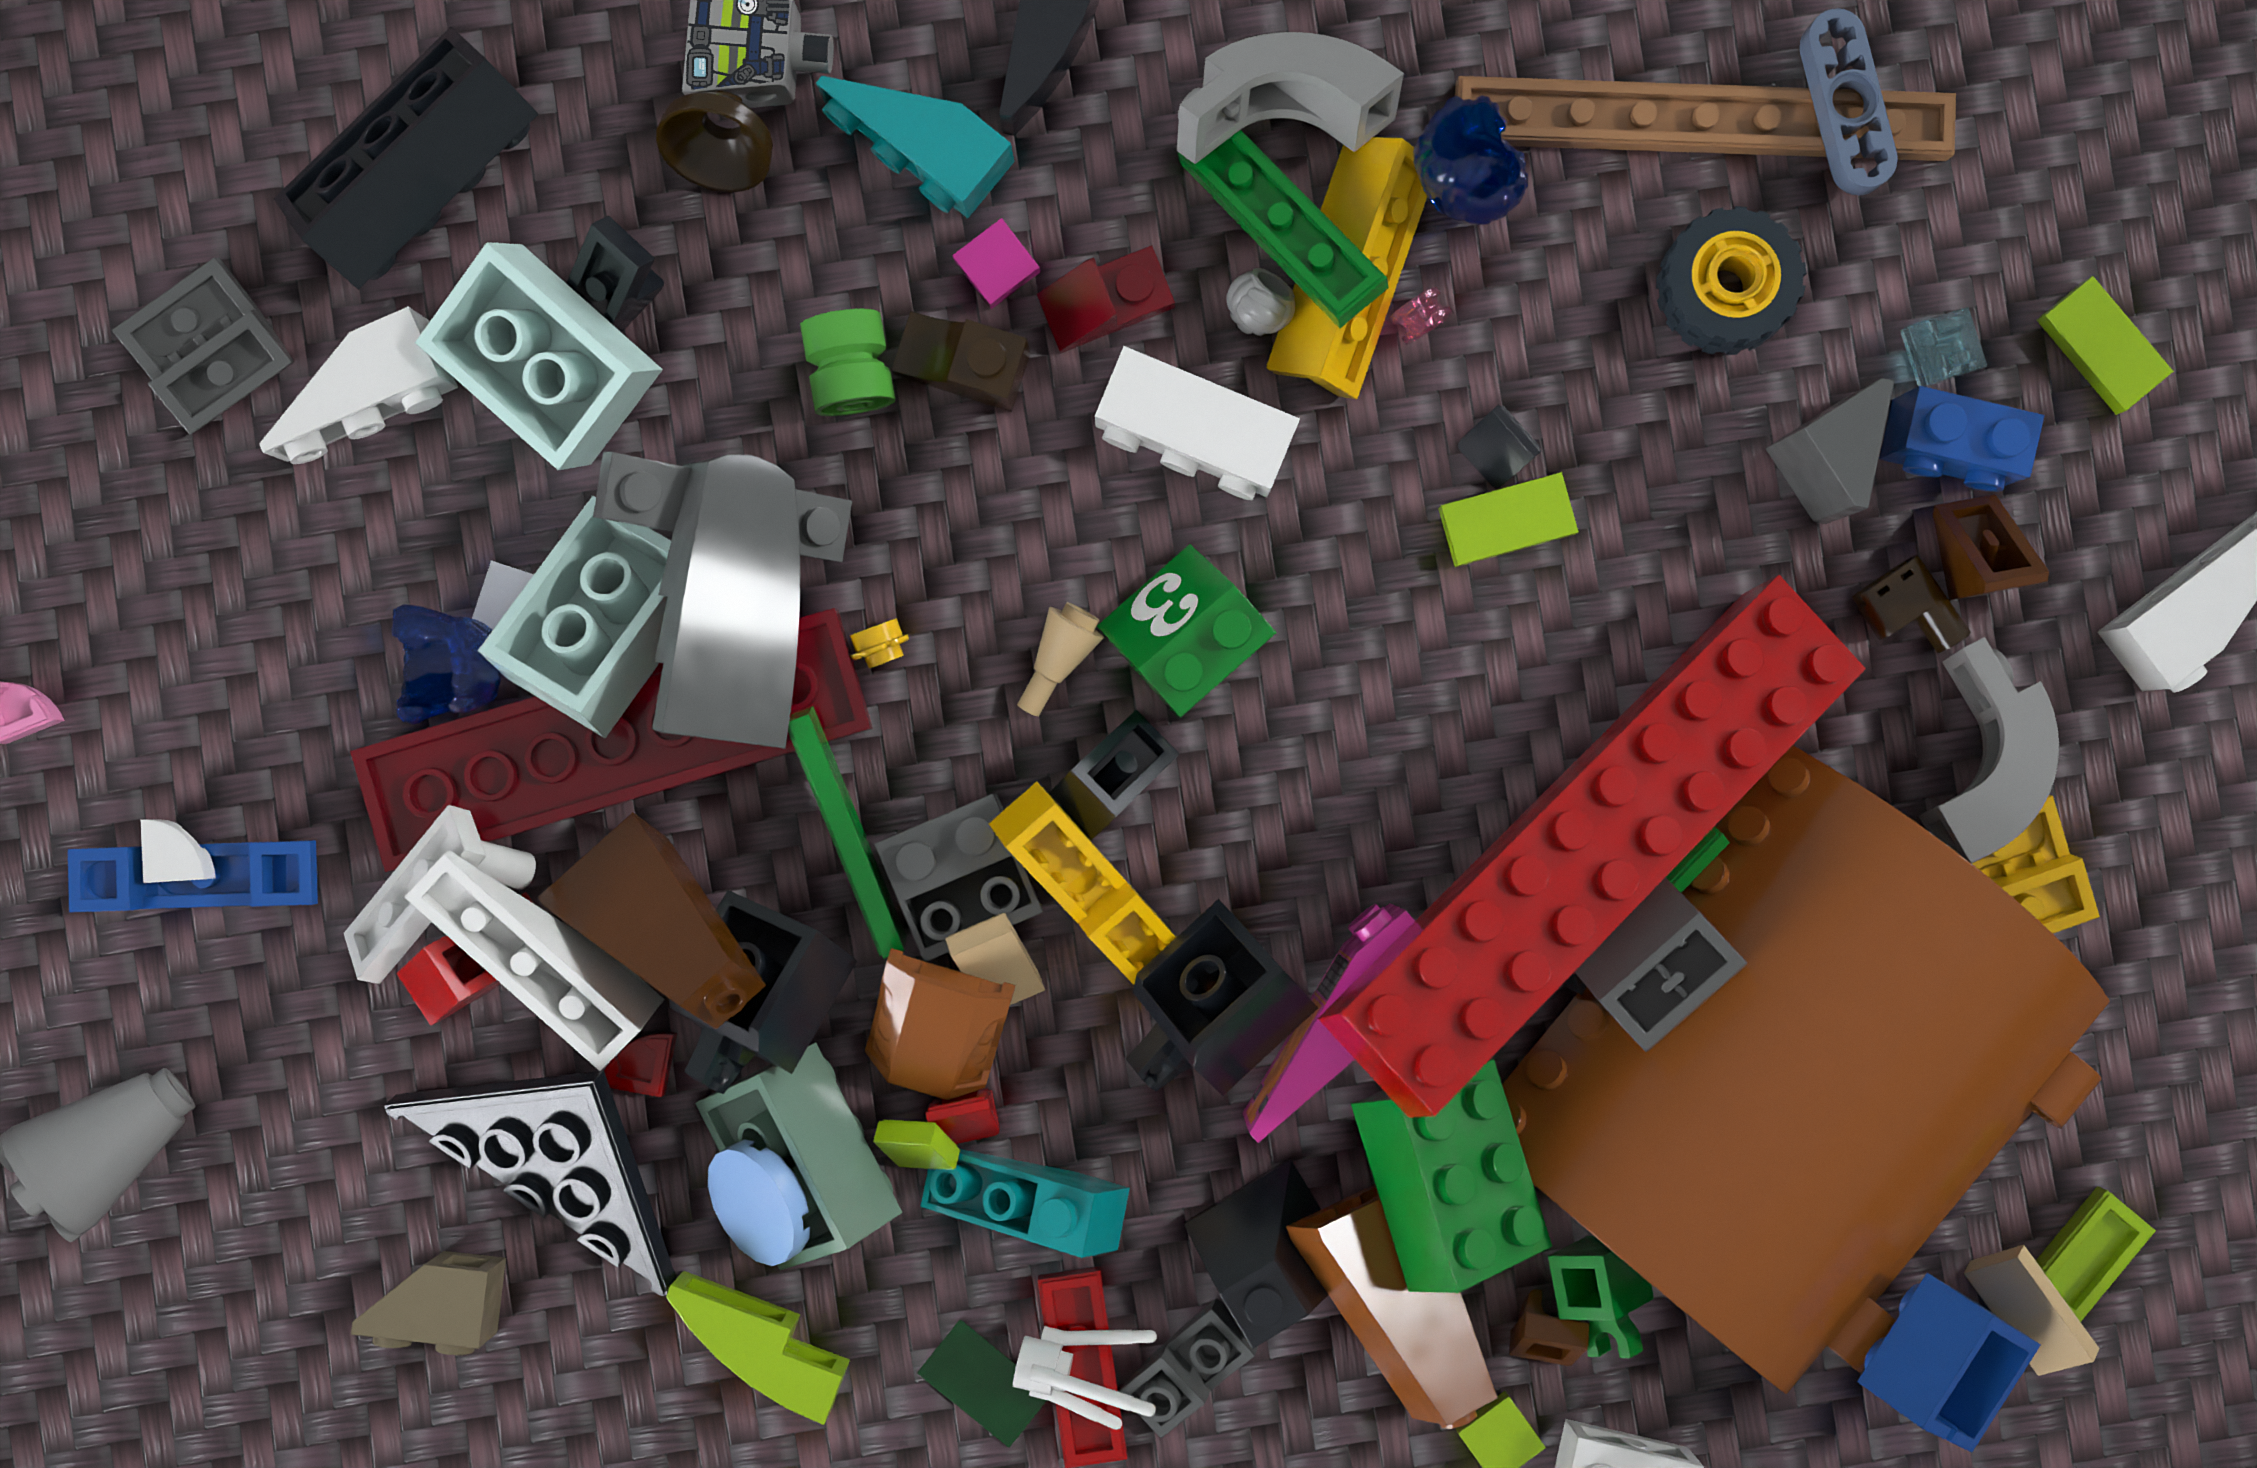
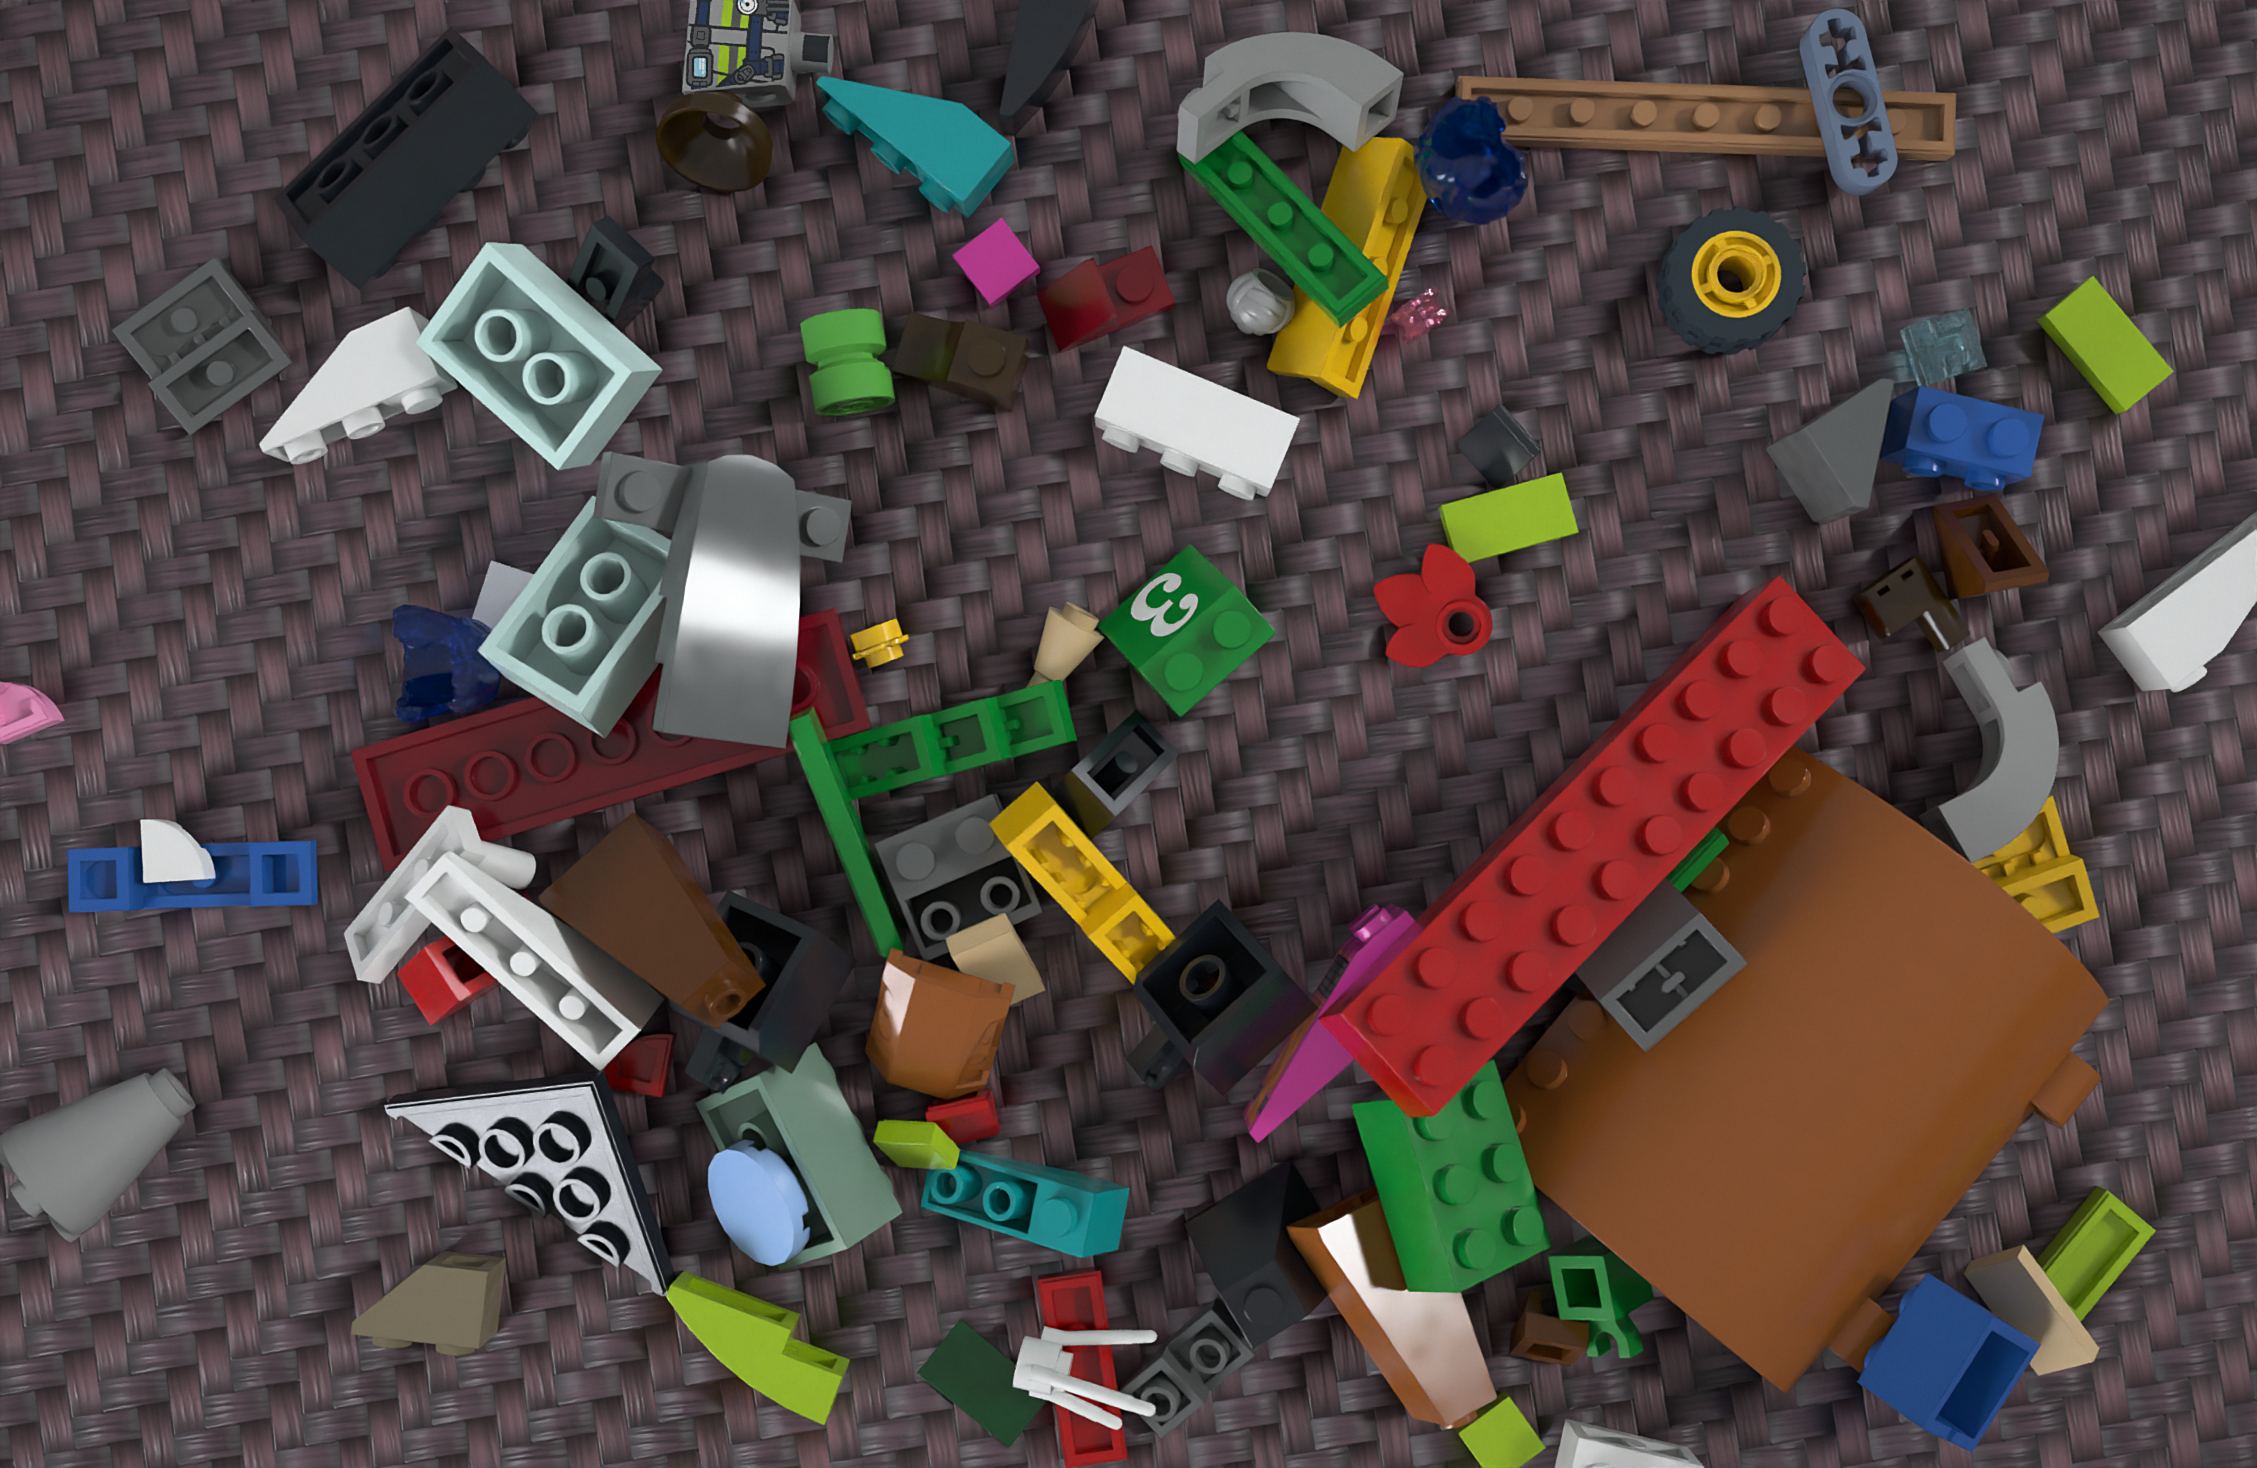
(954, 740): none -> green slope
(1426, 603): none -> red plate

